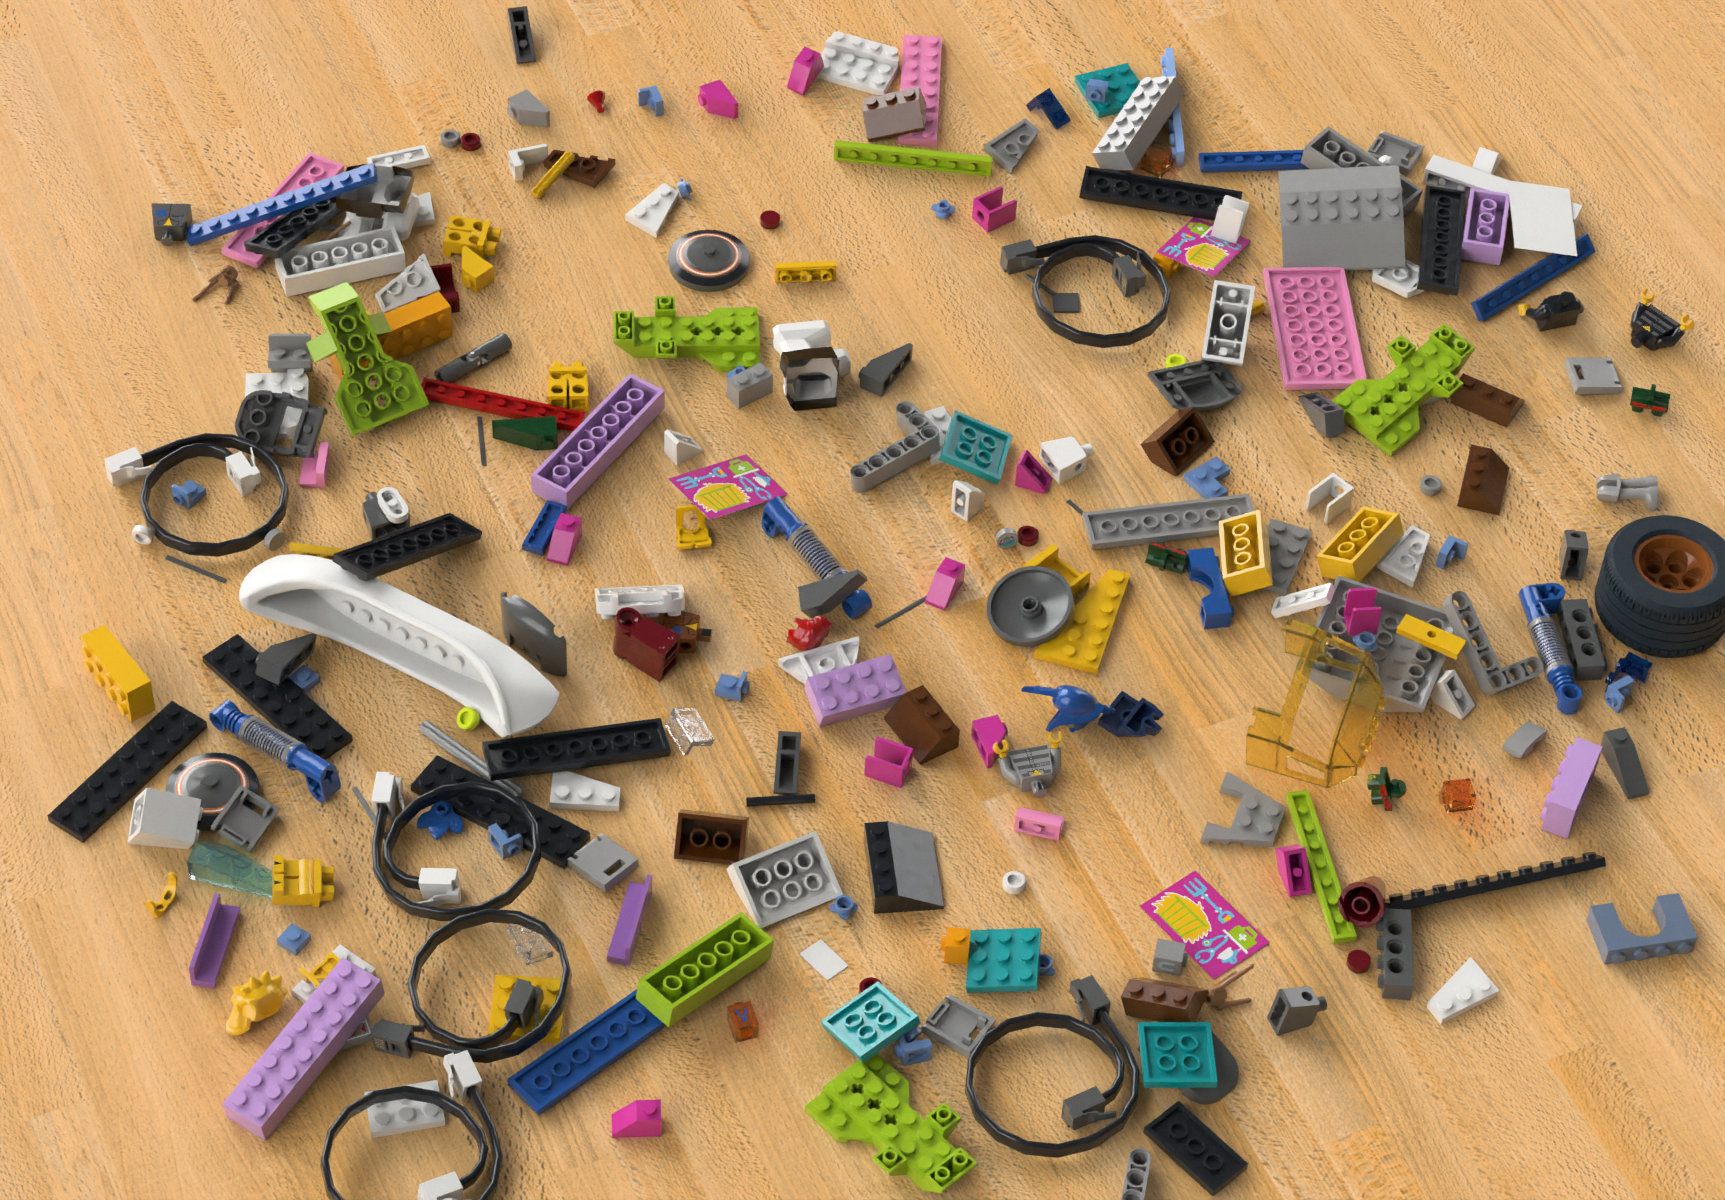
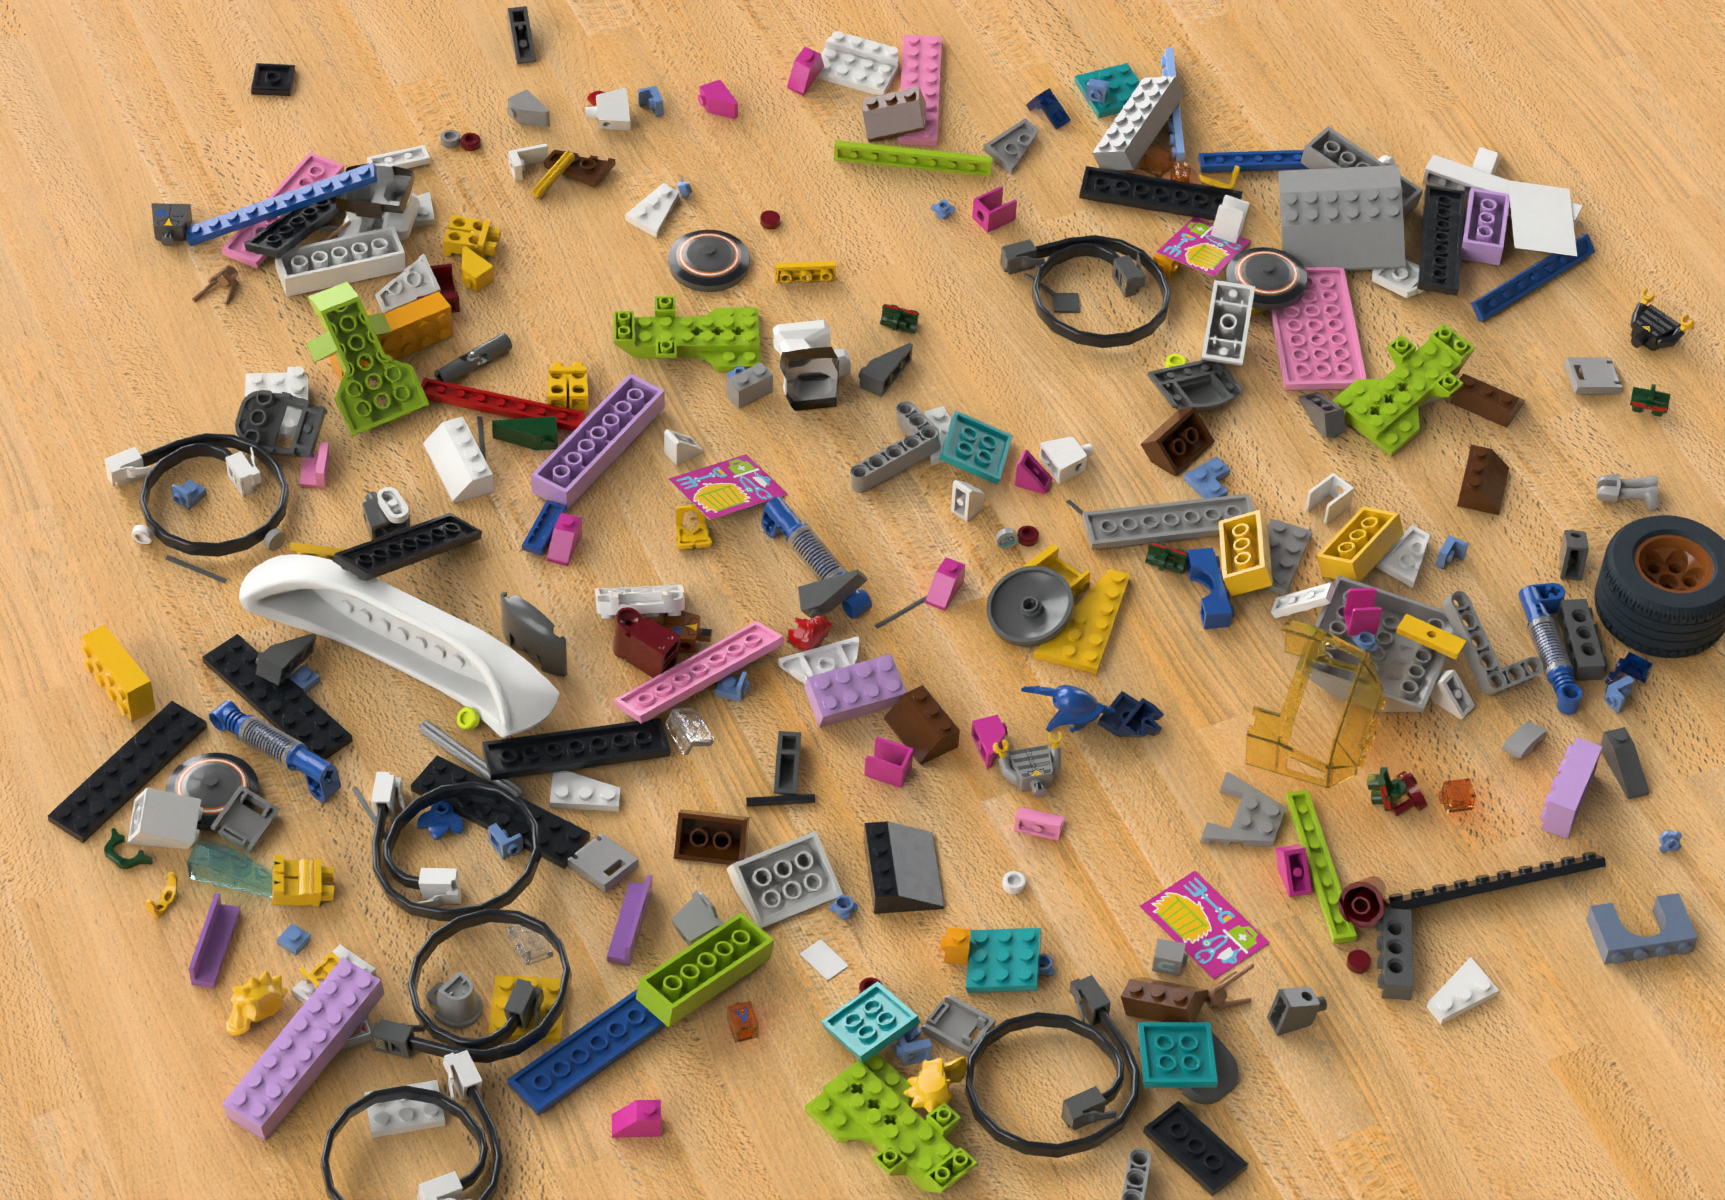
(121, 862): none -> dark green helmet
(273, 79): none -> black tile
(289, 352): light grey bracket -> none
(456, 1002): none -> light grey container
(459, 461): none -> white slope
(611, 110): none -> white torso
(696, 918): none -> light grey container
(698, 672): none -> bright pink plate
(899, 318): none -> dark green hips
(933, 1082): none -> yellow head
(1180, 171): none -> clear orange wheel
(1220, 184): none -> yellow piece
(1276, 275): none -> dish
(1398, 149): light grey container -> none
(1415, 796): none -> dark red piece
(1430, 485): light grey tile -> none
(1554, 311): black torso -> none
(1670, 841): none -> medium blue plate

